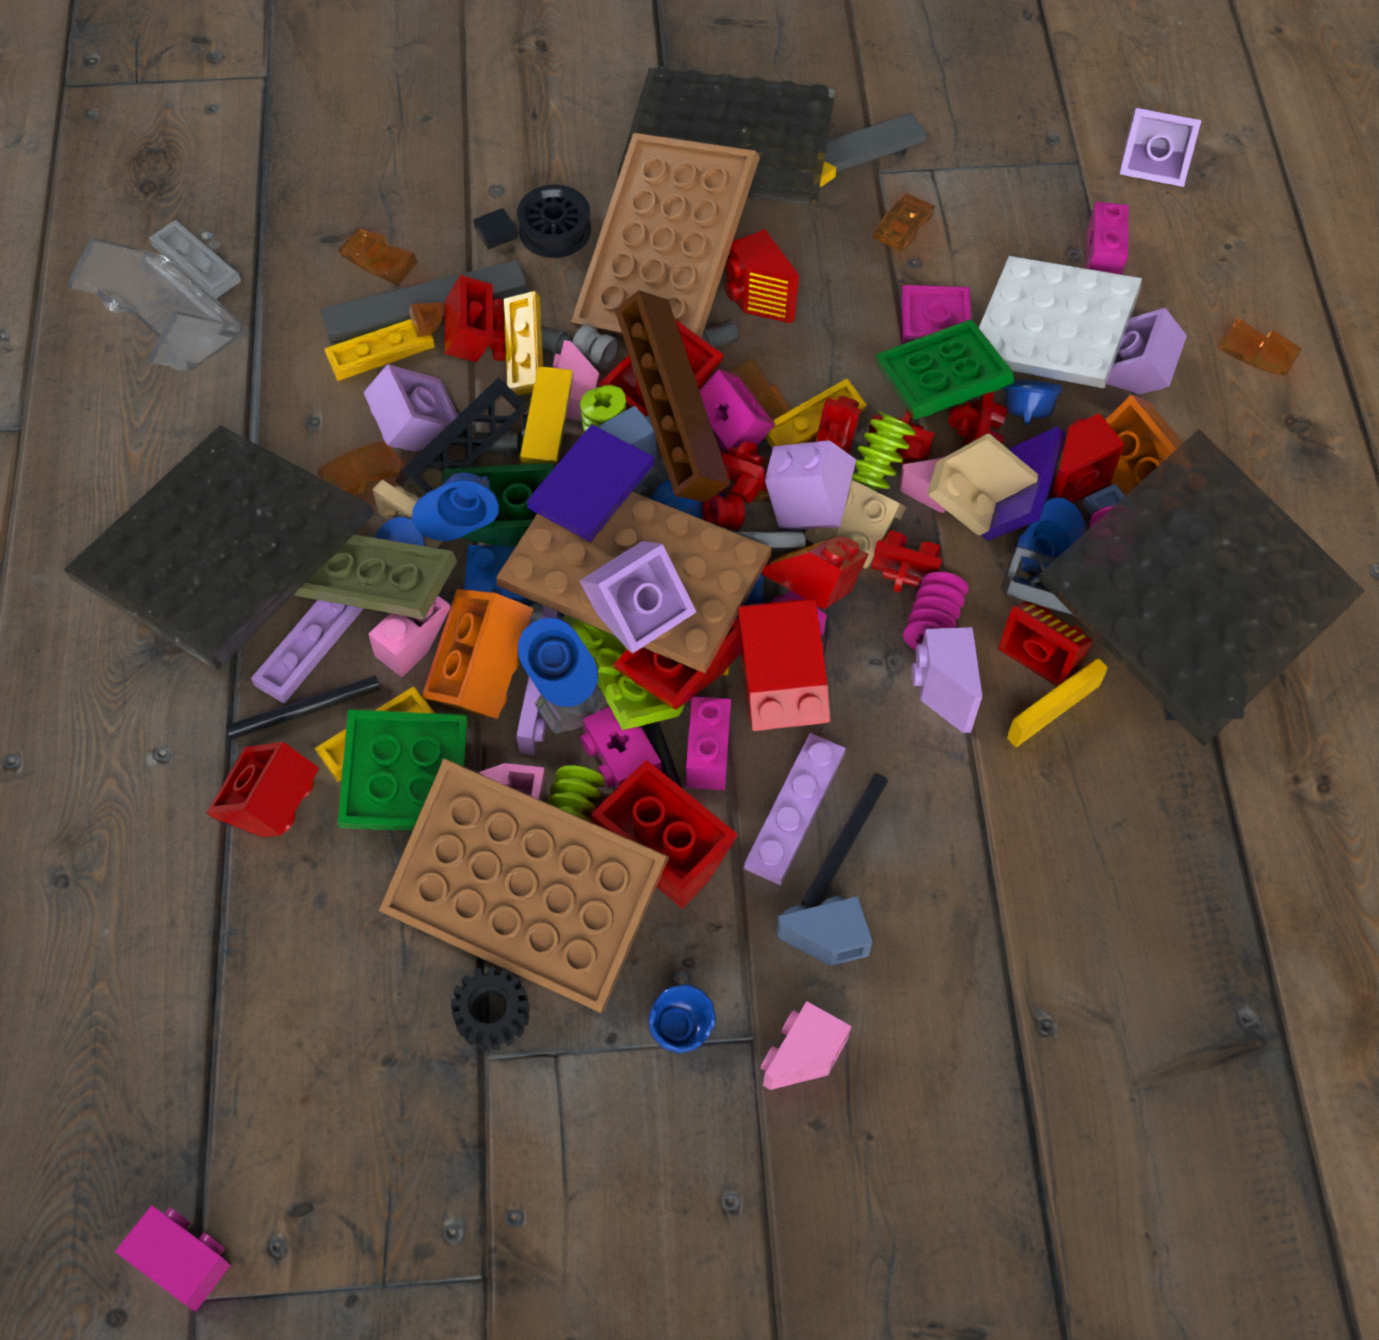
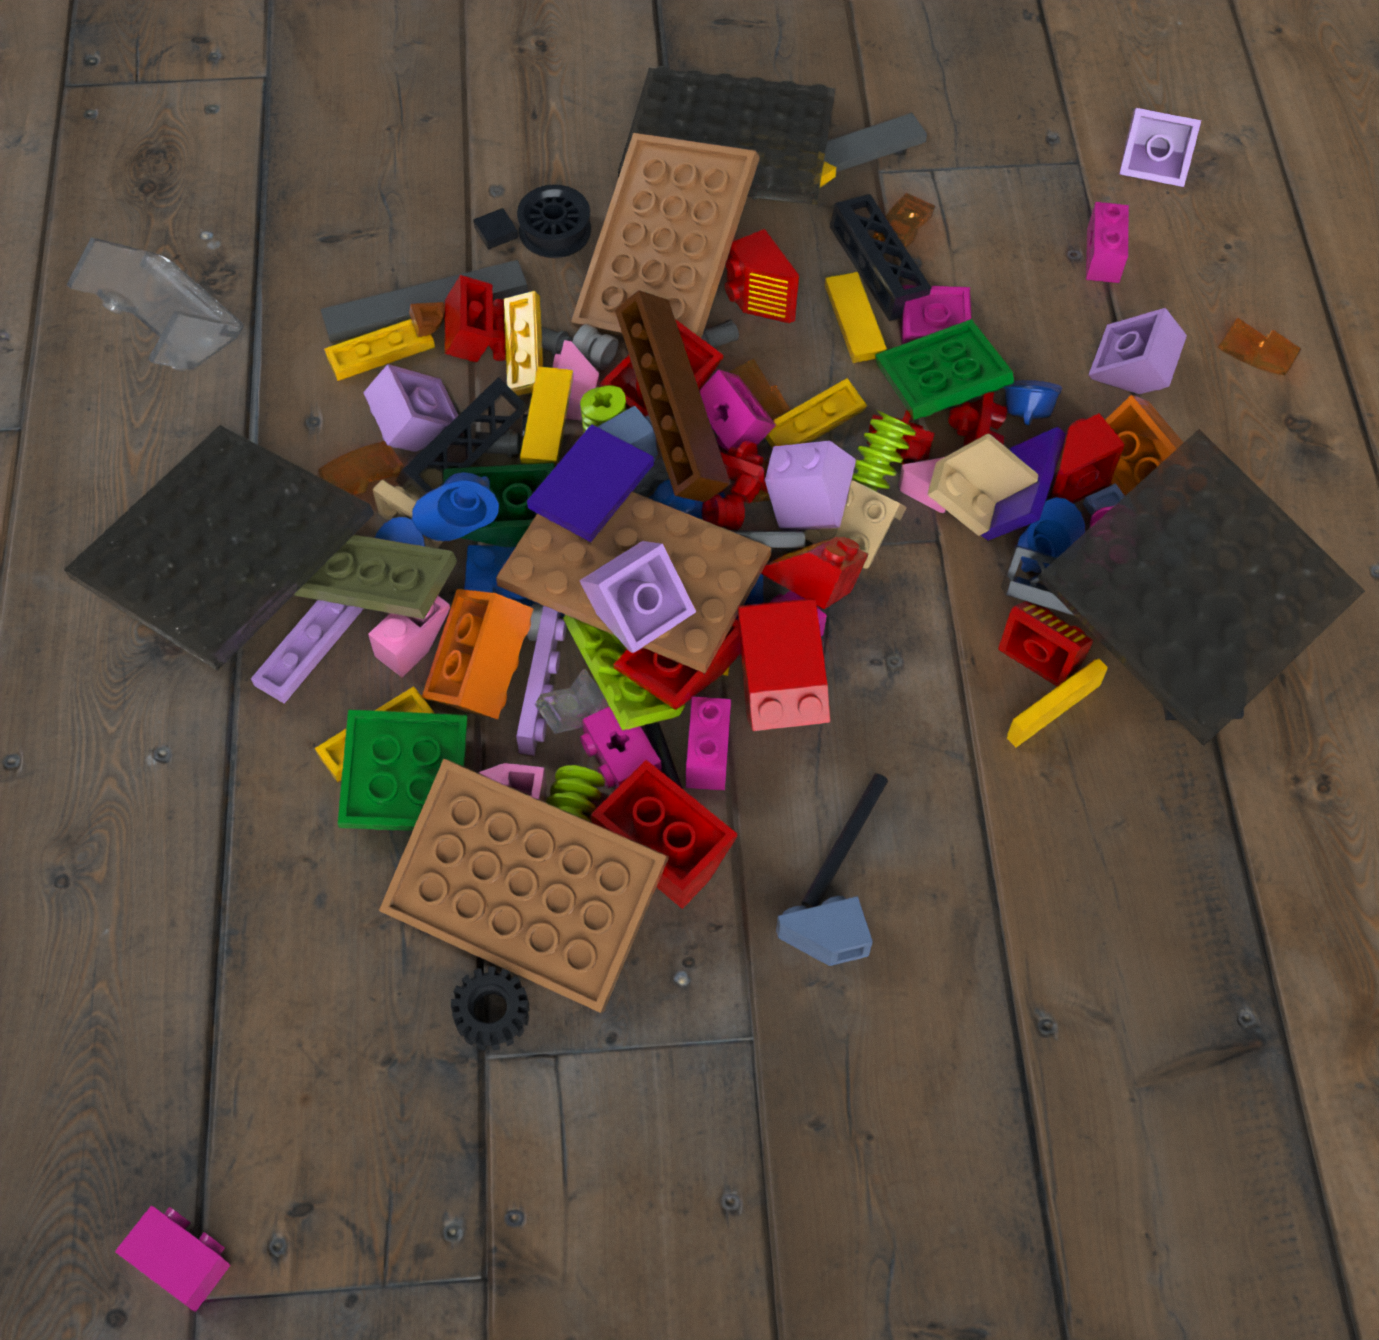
(195, 259): light grey tile -> none
(264, 789): red slope -> none
(303, 707): black bar -> none
(373, 255): clear orange slope -> none
(557, 662): blue piece -> none
(681, 1018): blue hair -> none
(794, 809): lavender plate -> none
(809, 1049): bright pink slope -> none
(839, 422): red hips -> none
(855, 317): none -> yellow tile
(868, 255): none -> black fence
(903, 564): red hips -> none
(935, 605): dark pink piece -> none
(949, 675): lavender slope -> none
(1059, 319): white plate -> none

